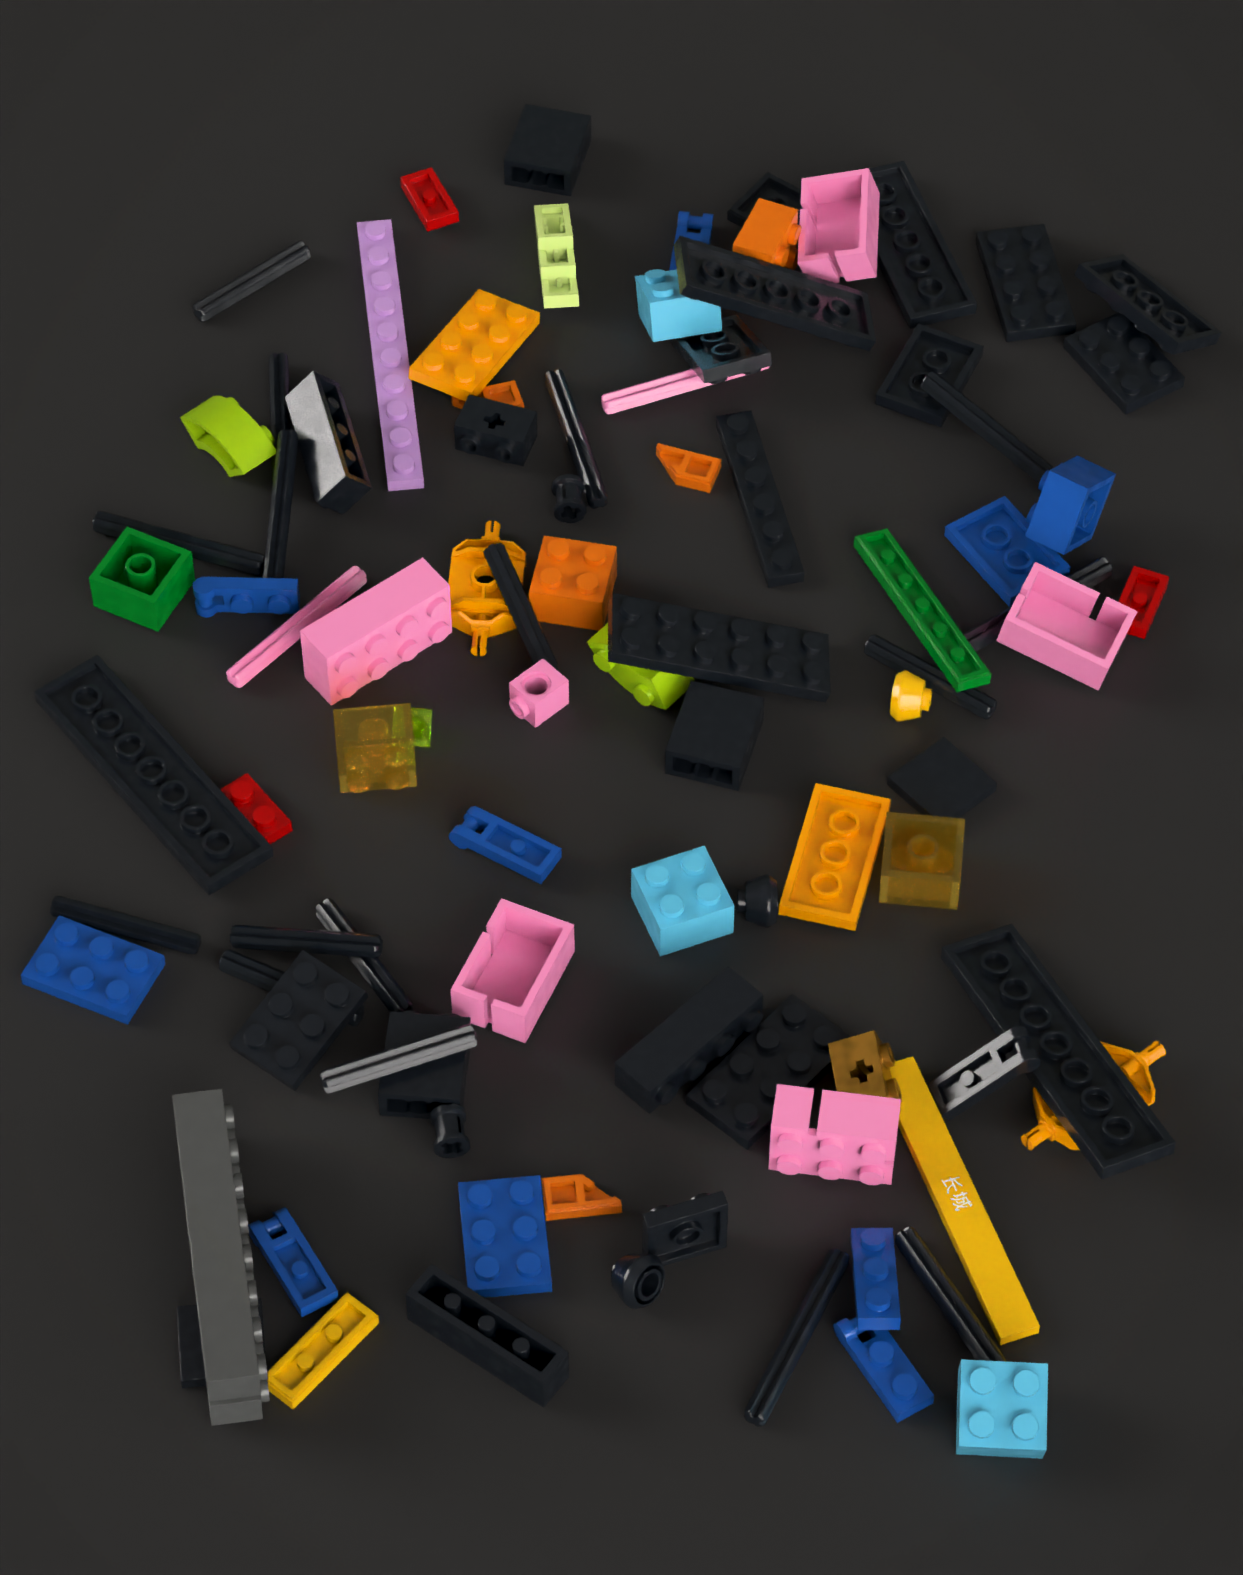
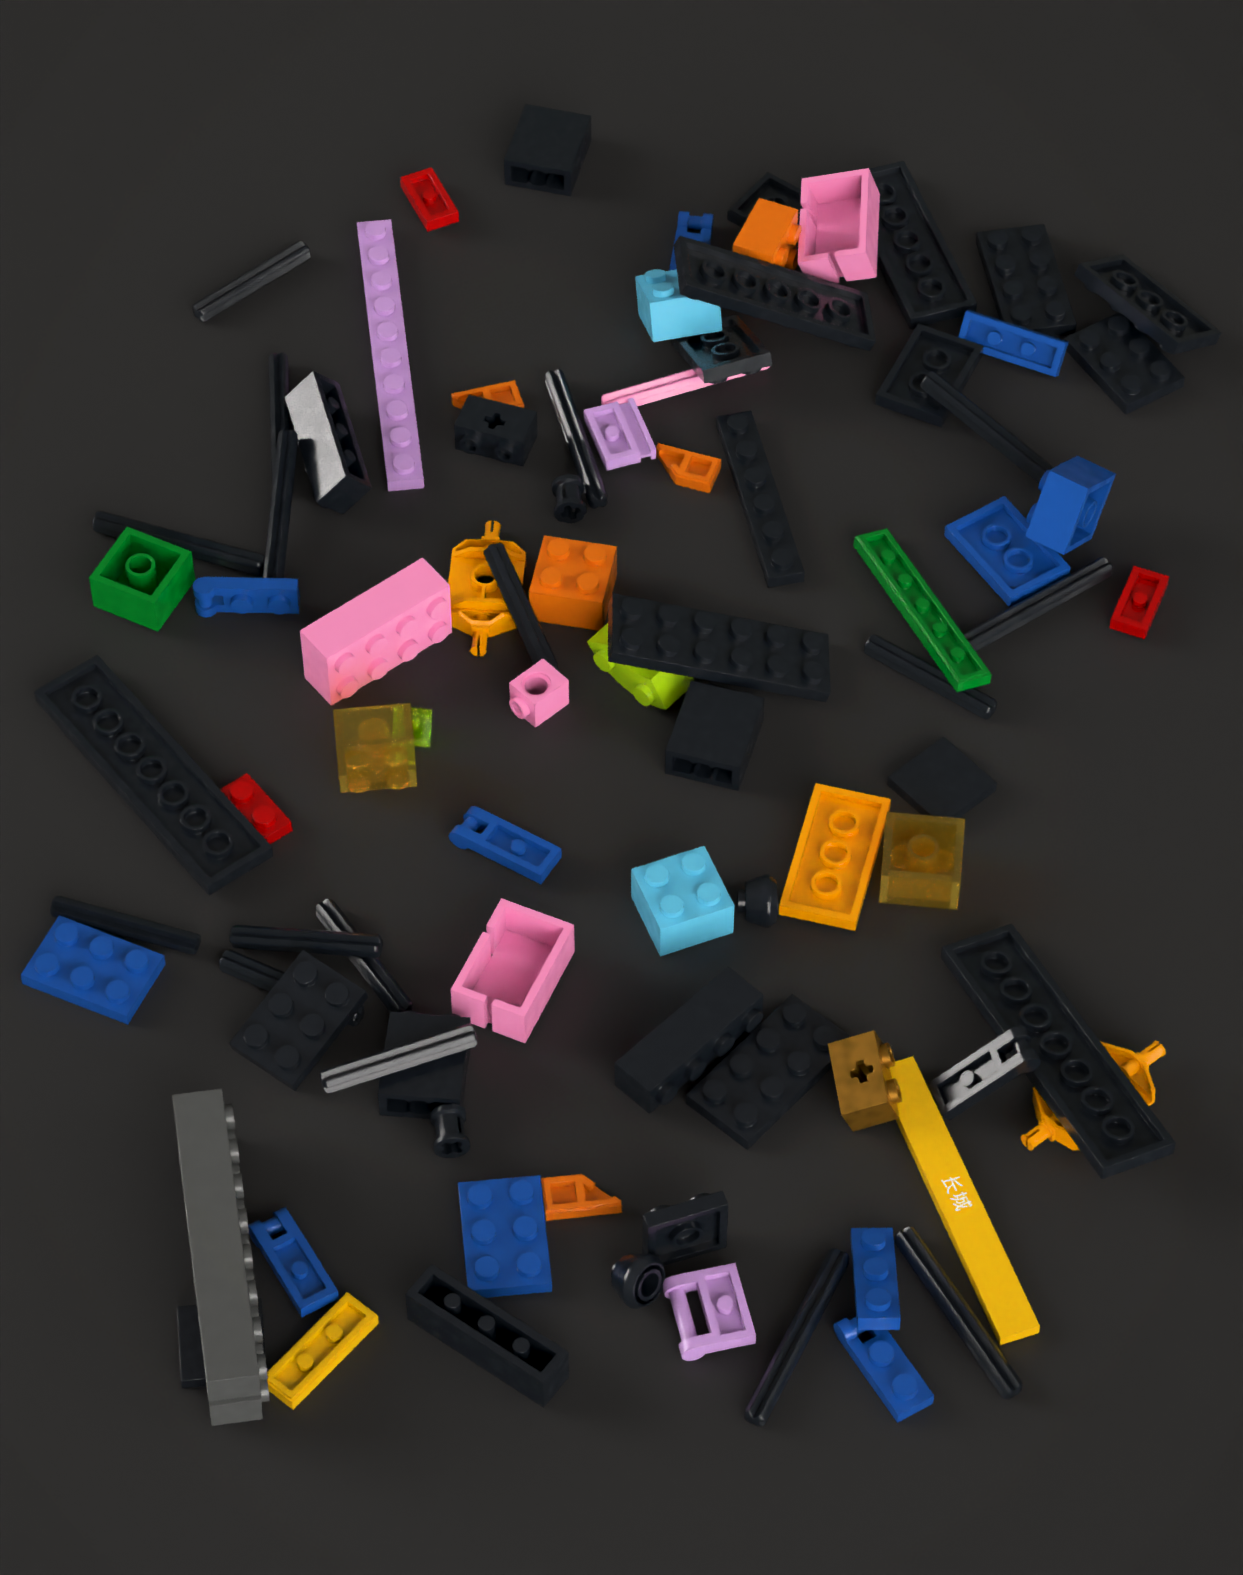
(229, 434): lime brick -> none
(289, 631): bright pink axle -> none
(474, 345): light orange plate -> none
(556, 256): yellowish green slope -> none
(619, 434): none -> lavender plate
(722, 1306): none -> lavender plate
(851, 1139): bright pink piece -> none
(909, 697): yellow cone -> none
(1002, 1409): medium azure brick -> none
(1014, 343): none -> blue plate
(1055, 628): bright pink piece -> none

